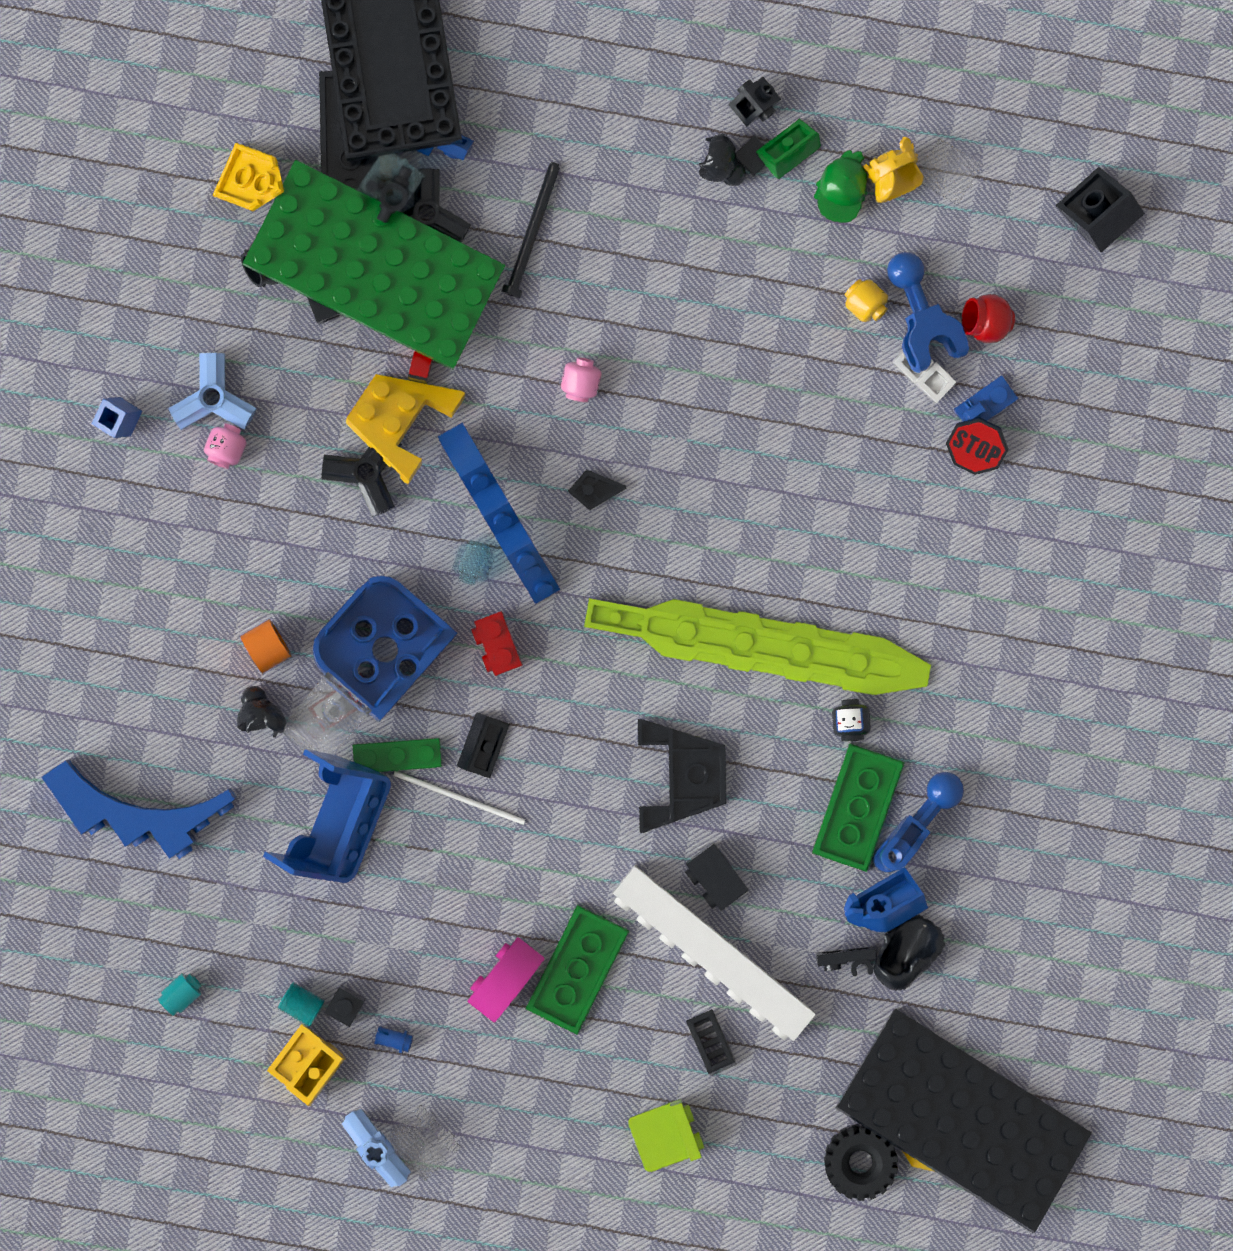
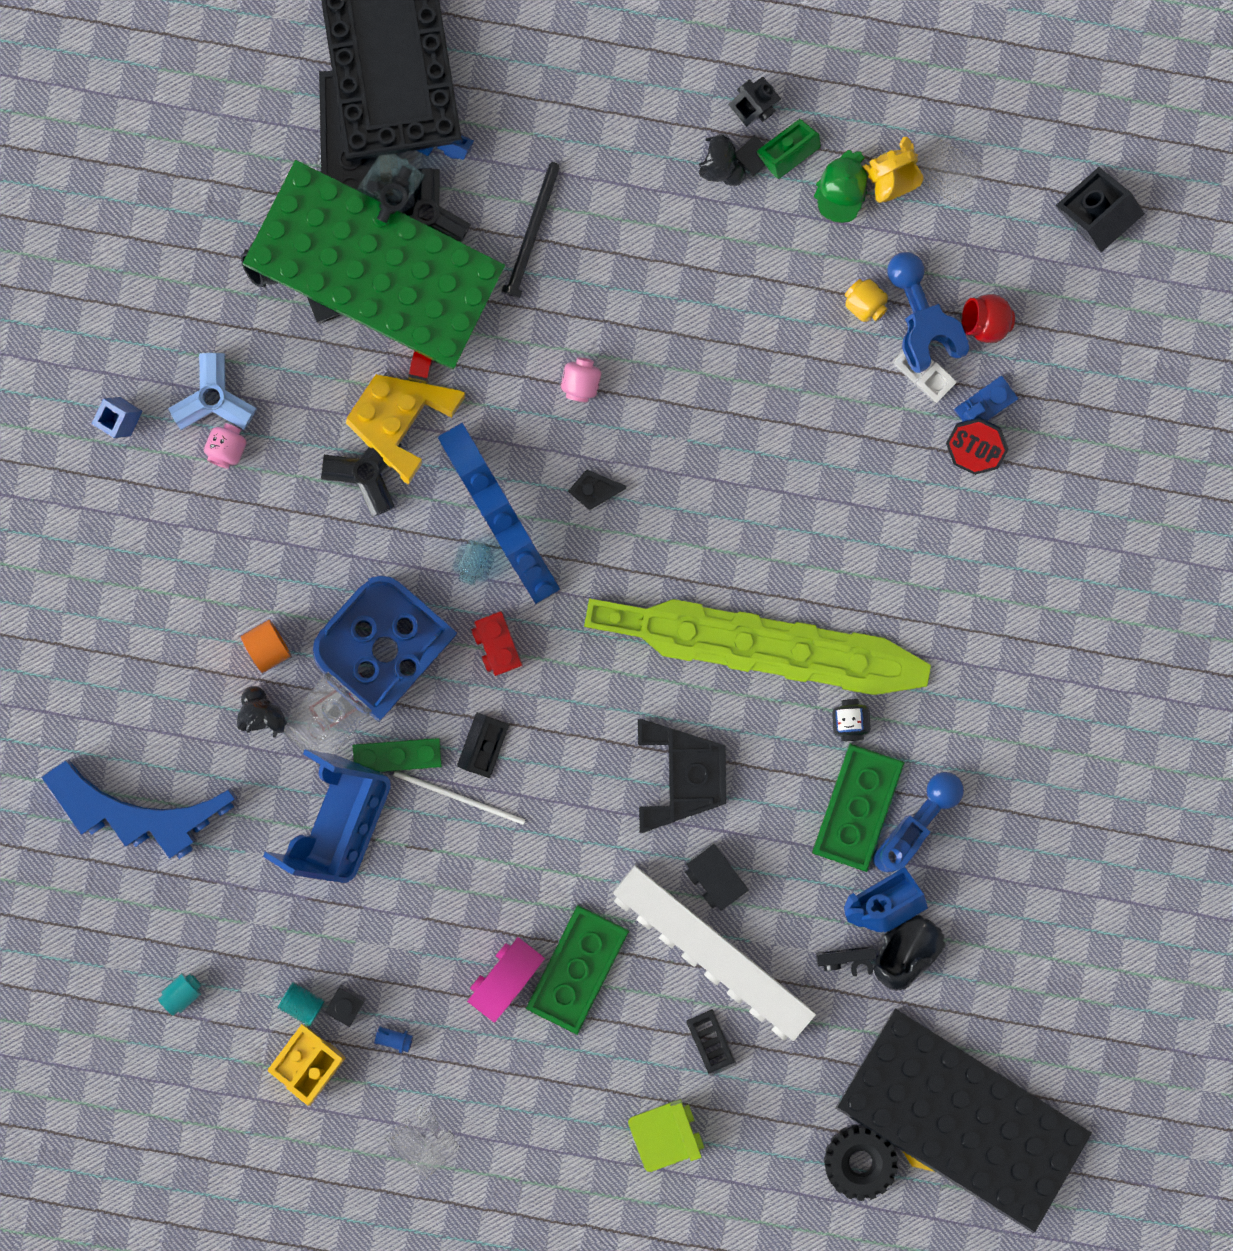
(249, 178): yellow tile -> none
(375, 1148): light blue piece -> none

